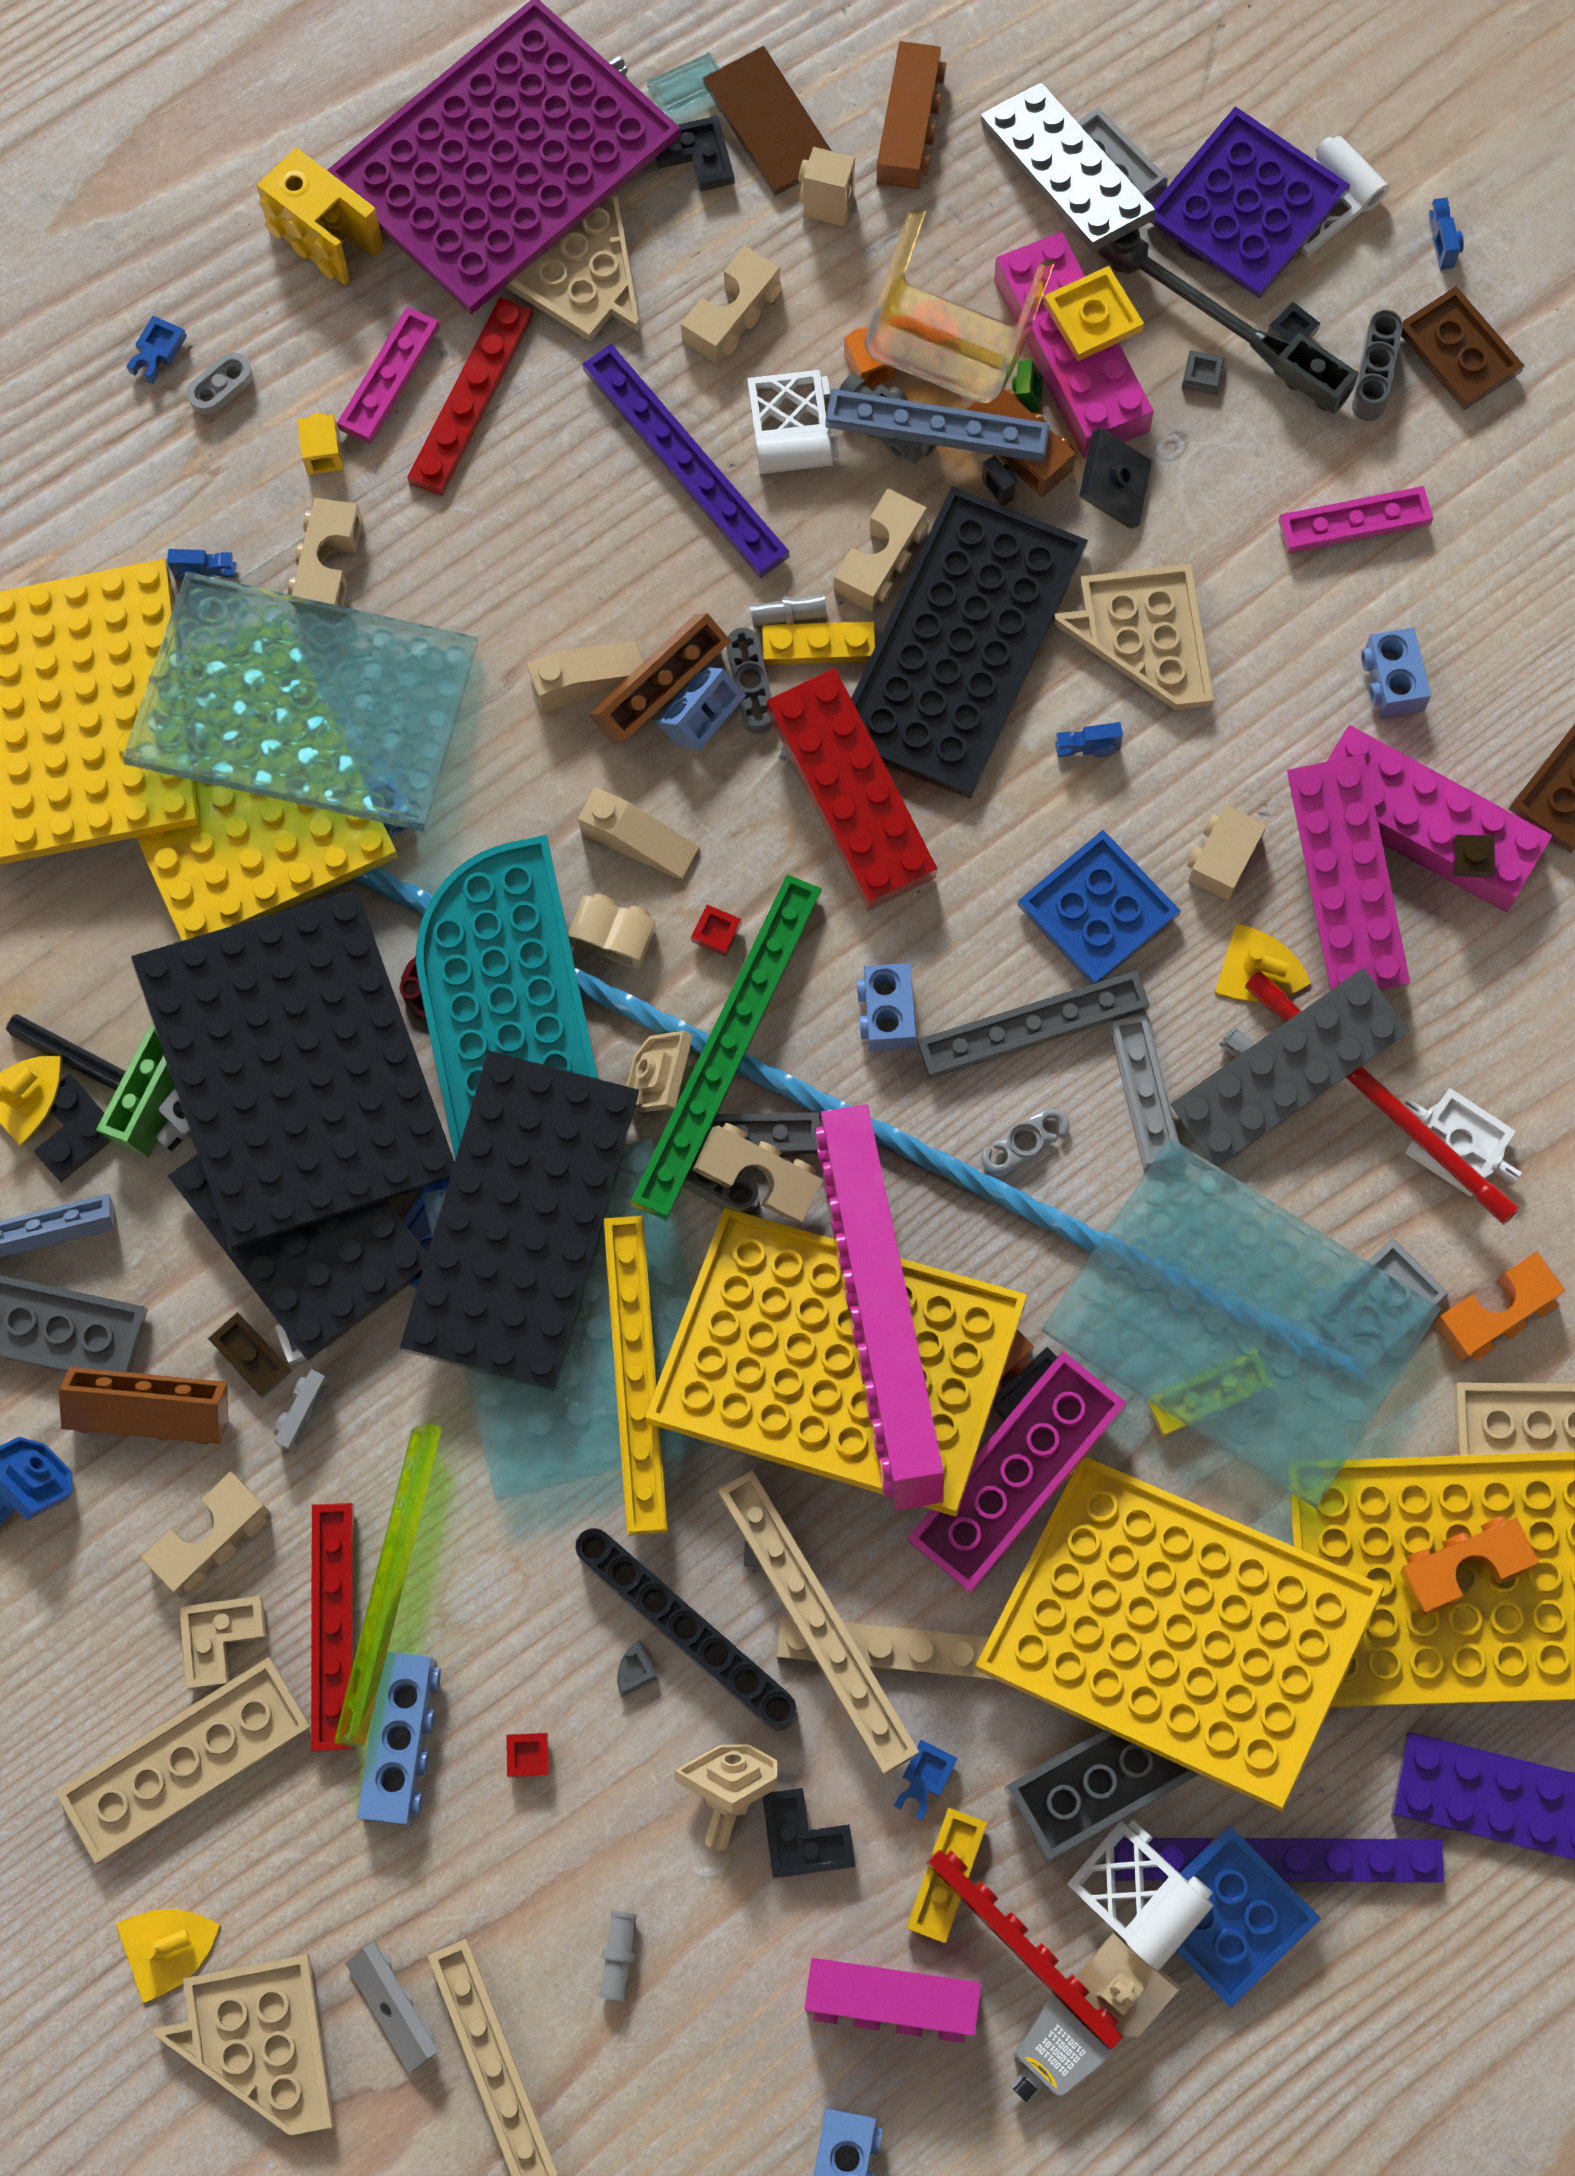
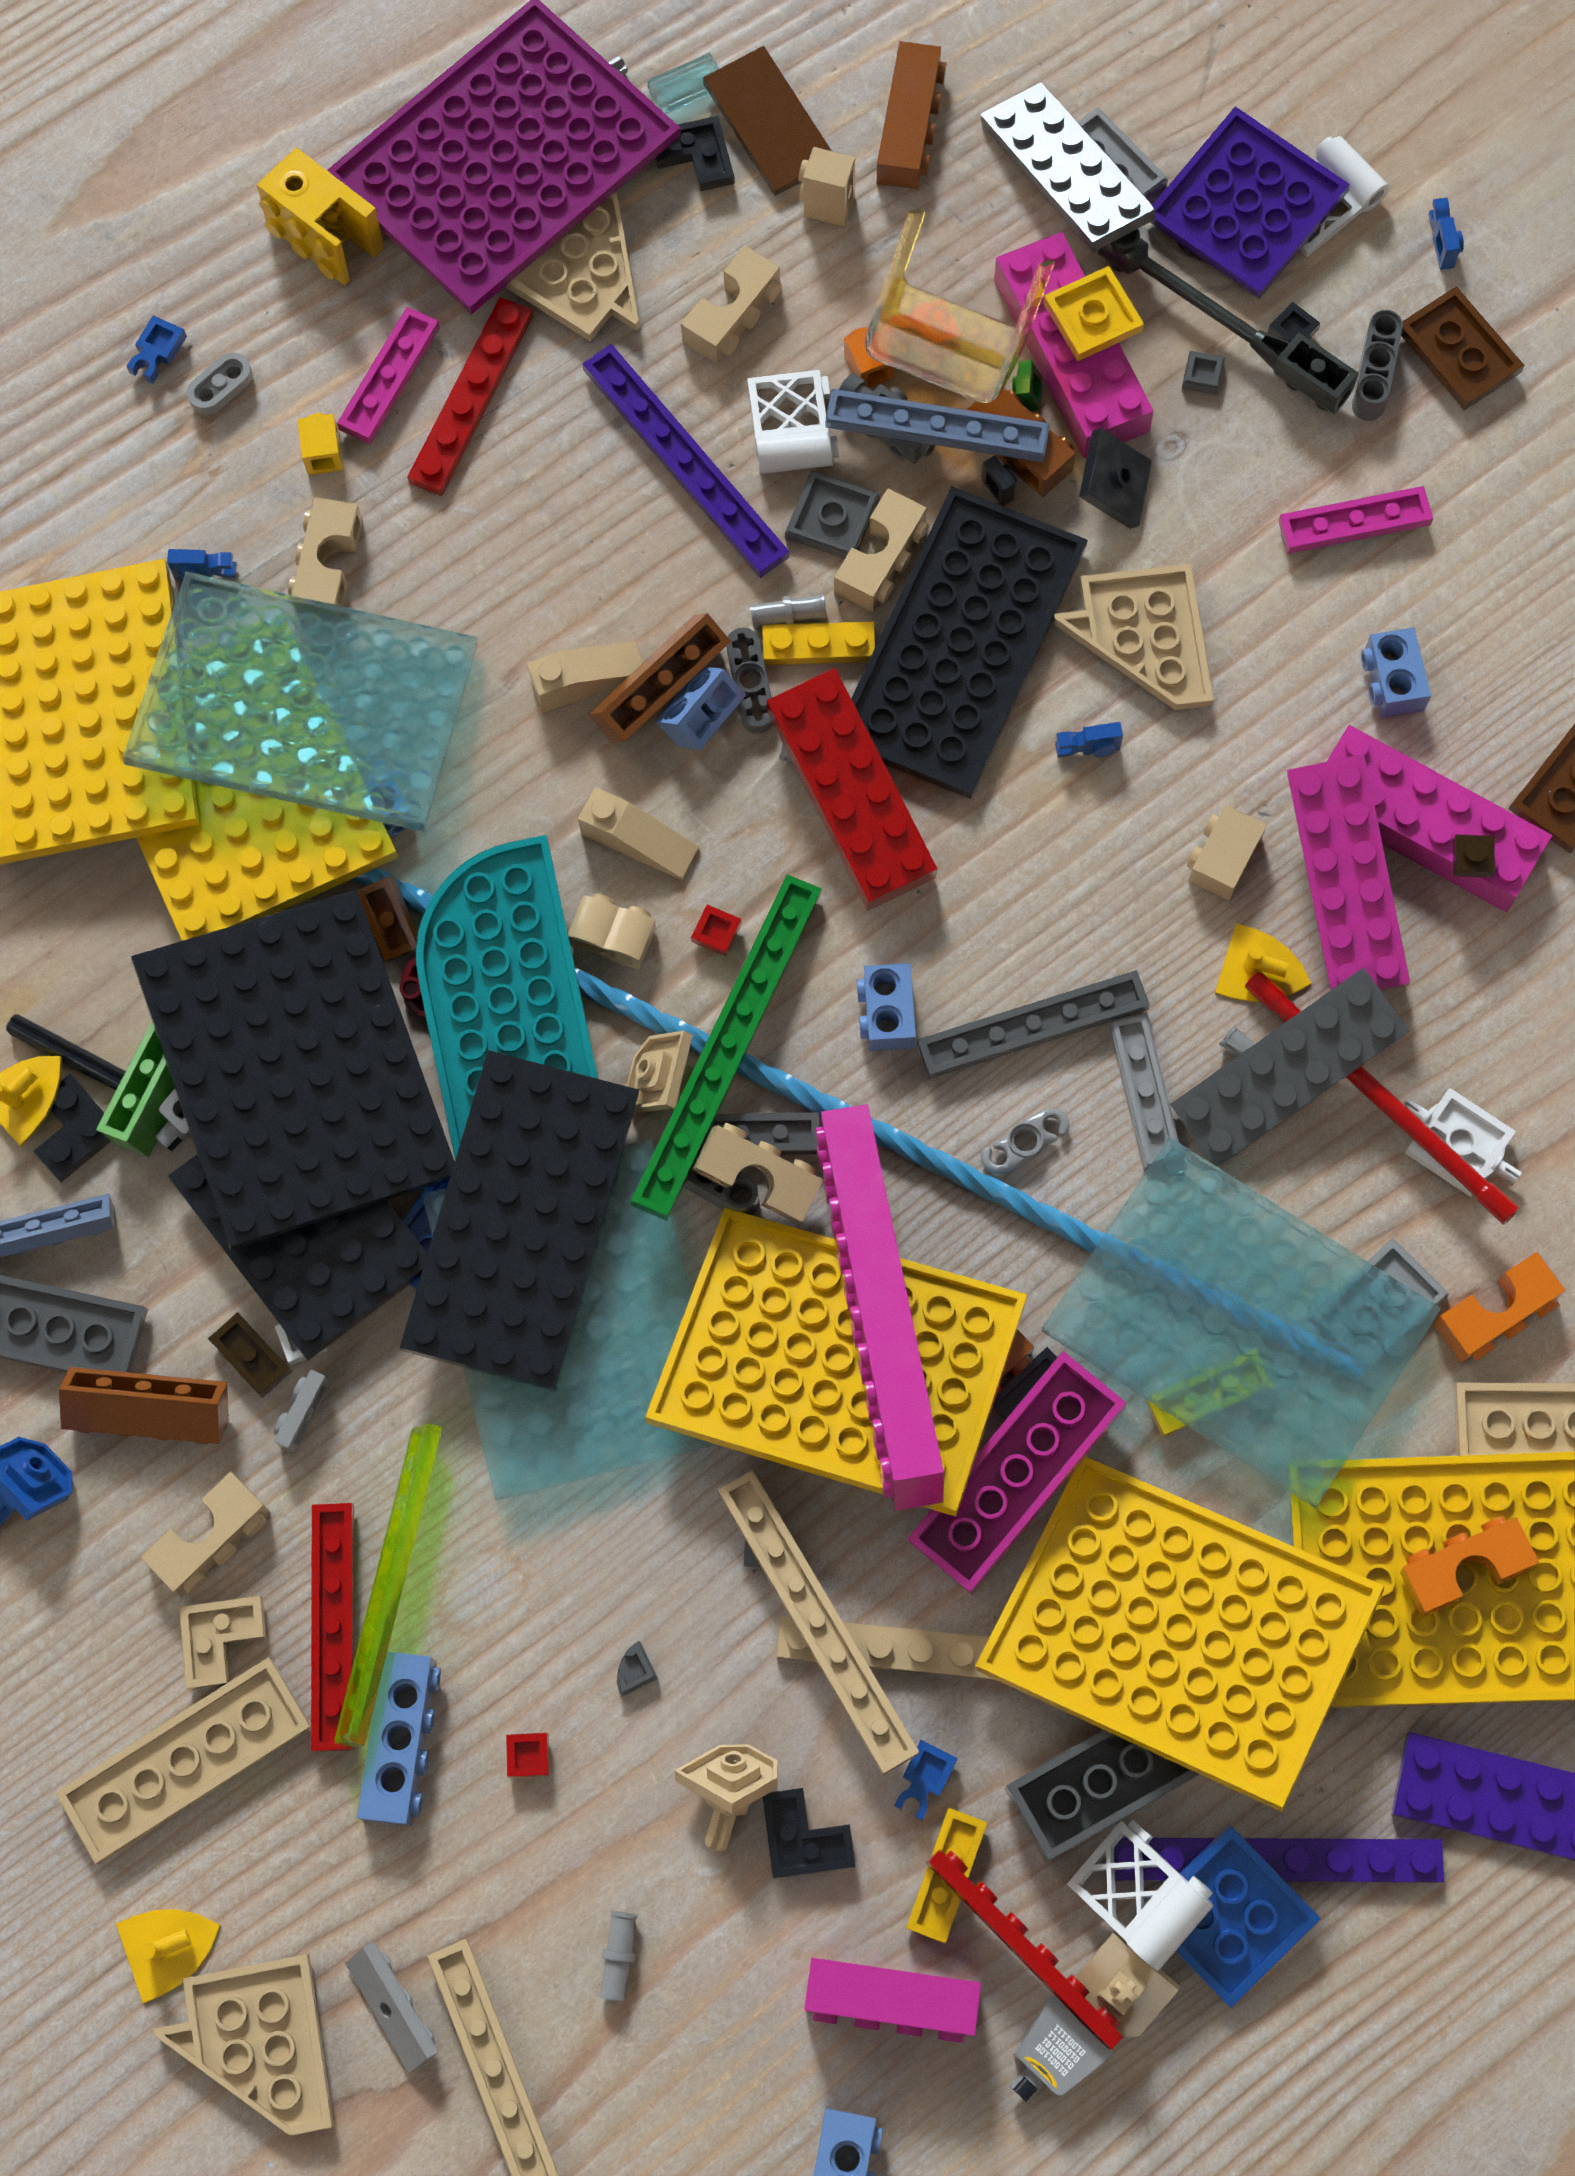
(389, 918): none -> reddish brown plate
(634, 1375): yellow tile -> none
(677, 1610): black beam -> none
(831, 515): none -> dark grey tile
(1098, 908): blue plate -> none

